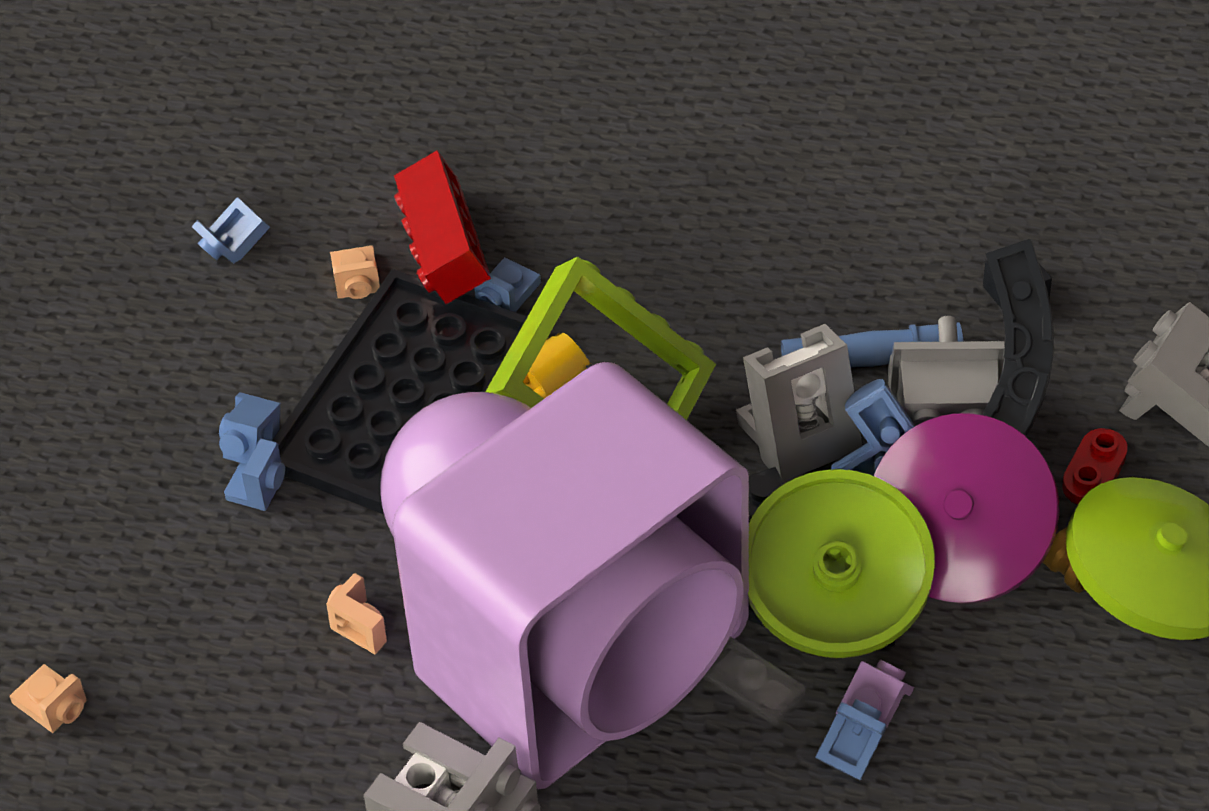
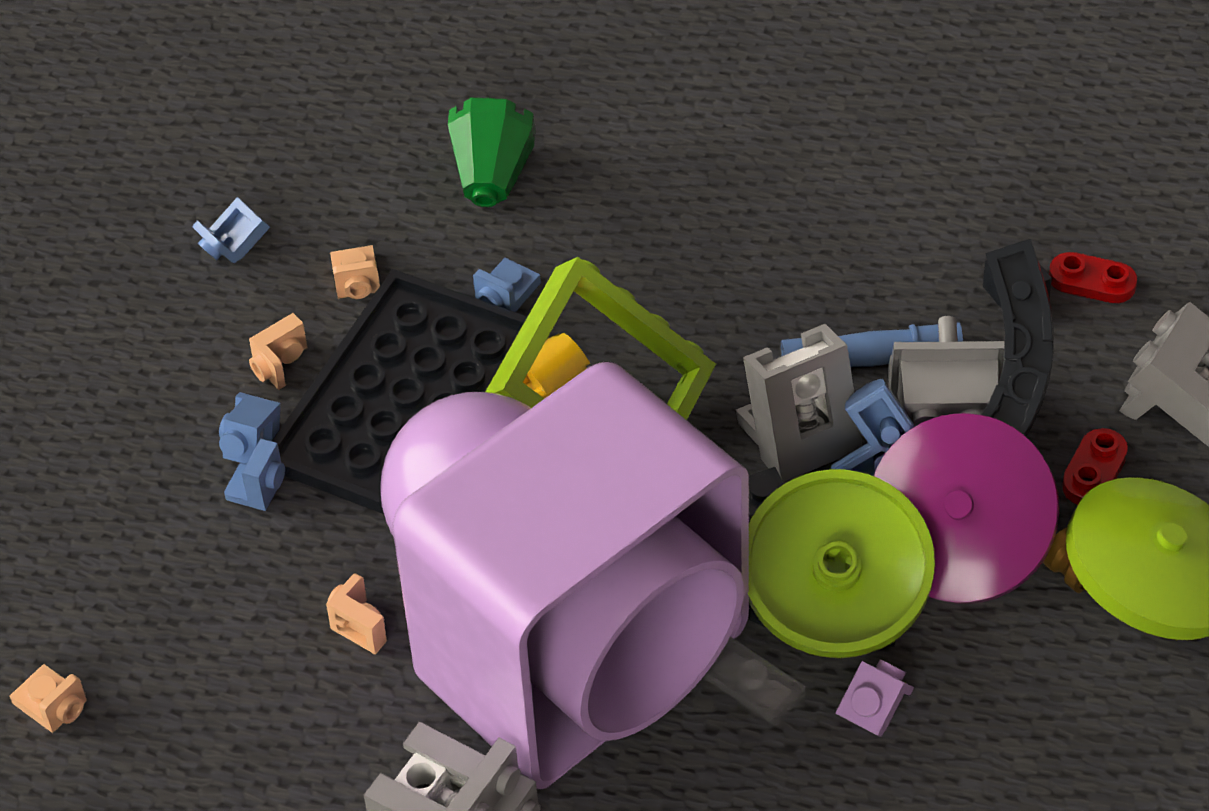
(277, 345): none -> light nougat bracket
(440, 228): red brick -> none
(490, 147): none -> green cone
(852, 738): medium blue bracket -> none
(1093, 277): none -> red plate

